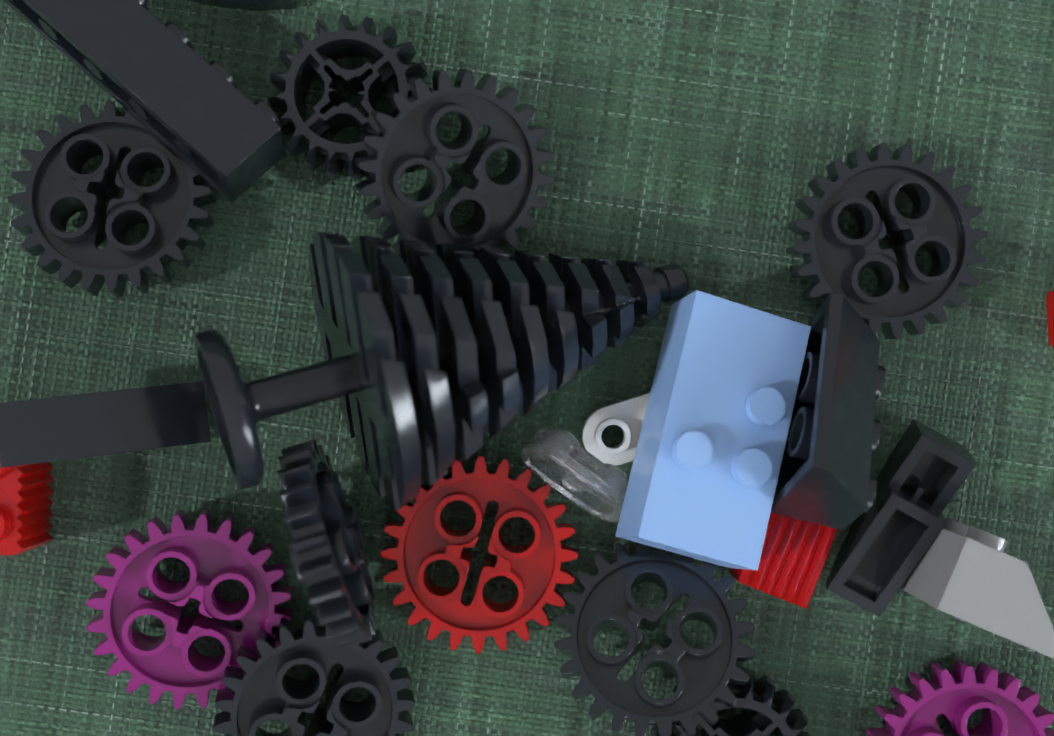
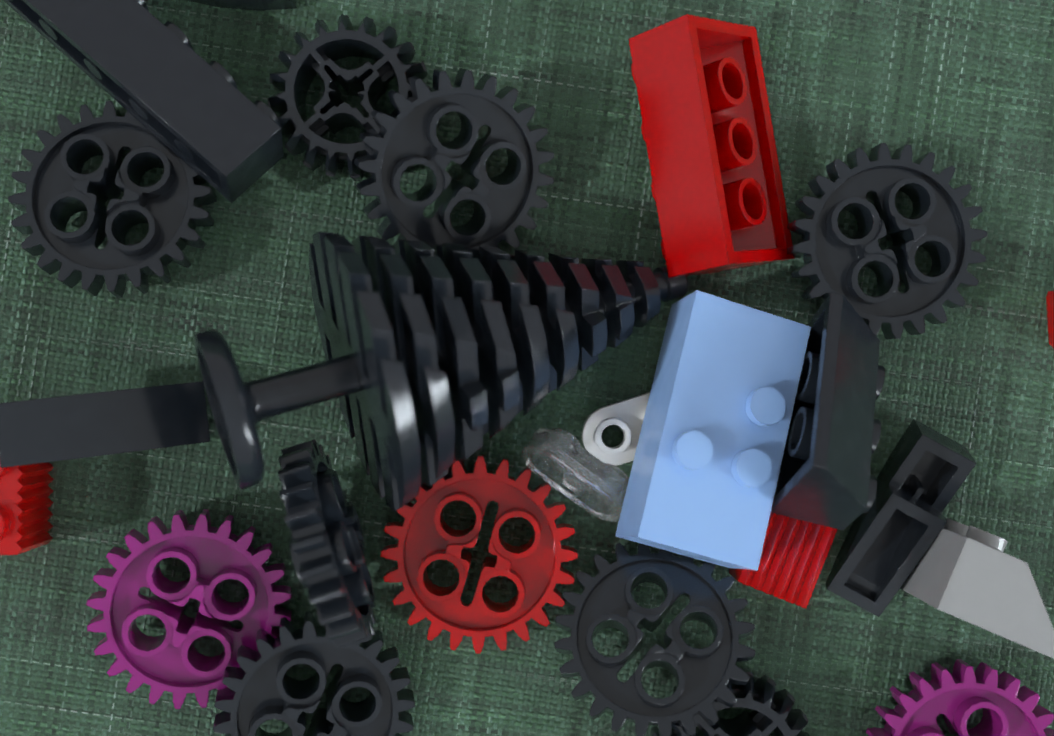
(710, 146): none -> red slope

